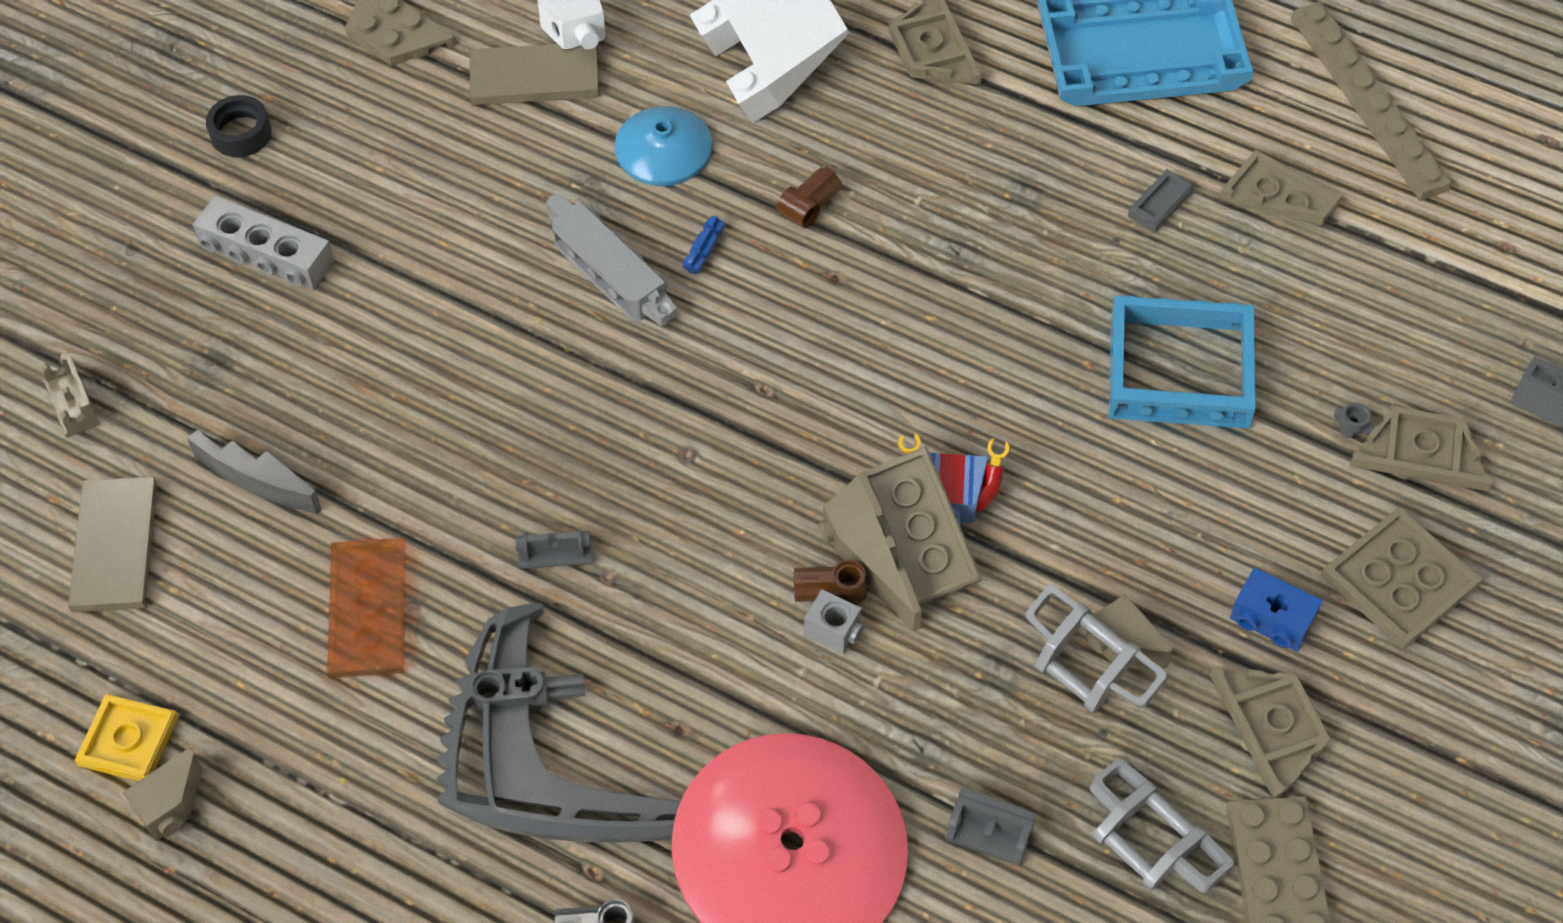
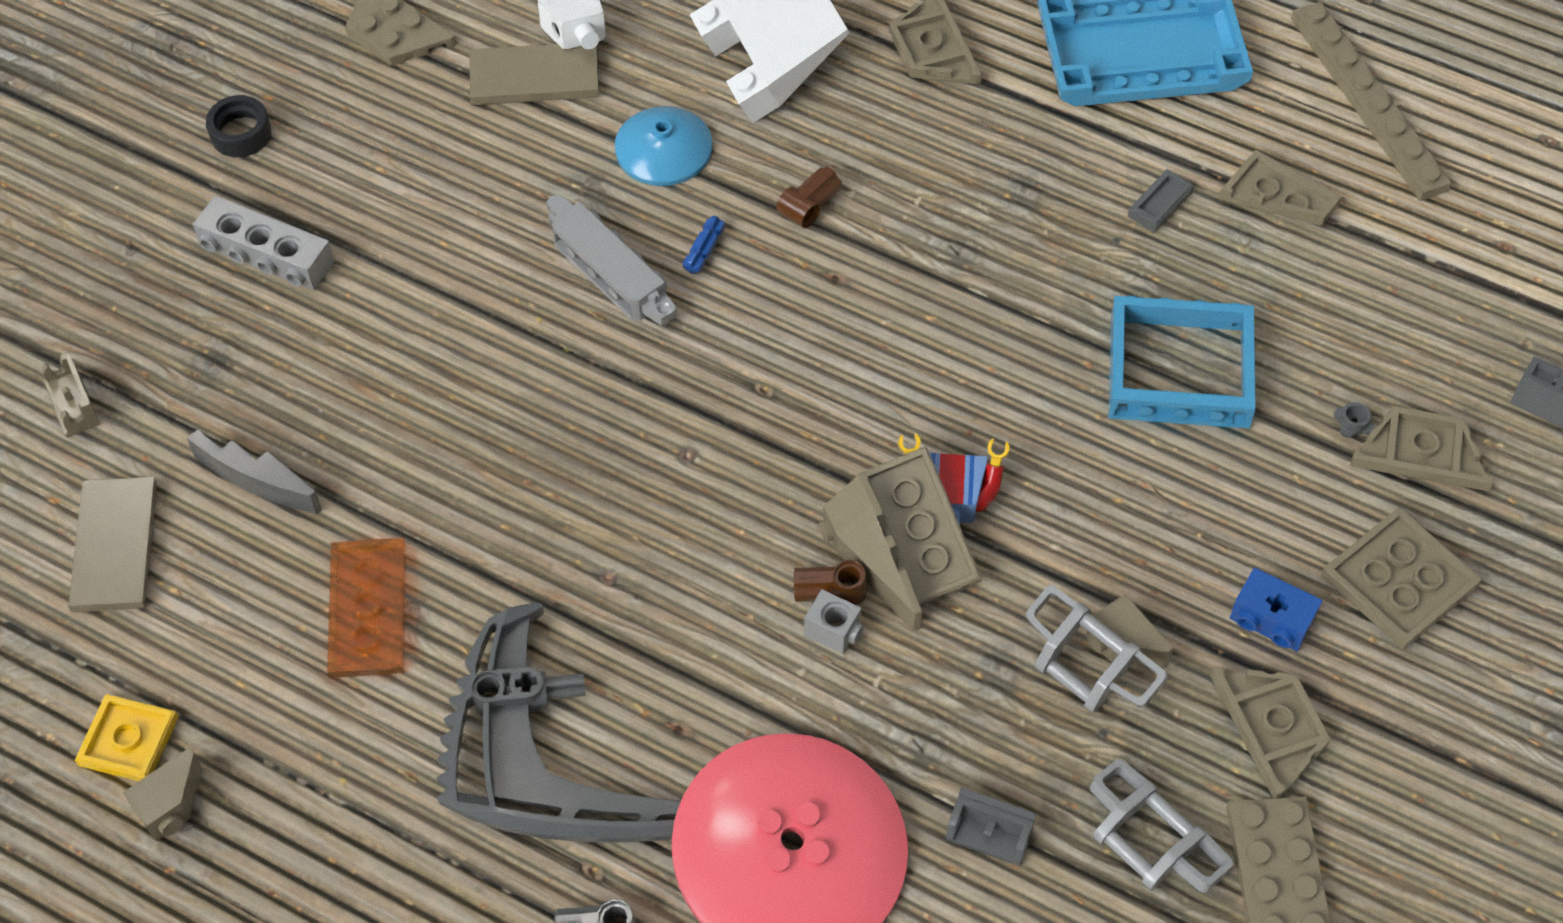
(554, 549): dark grey hinge -> none

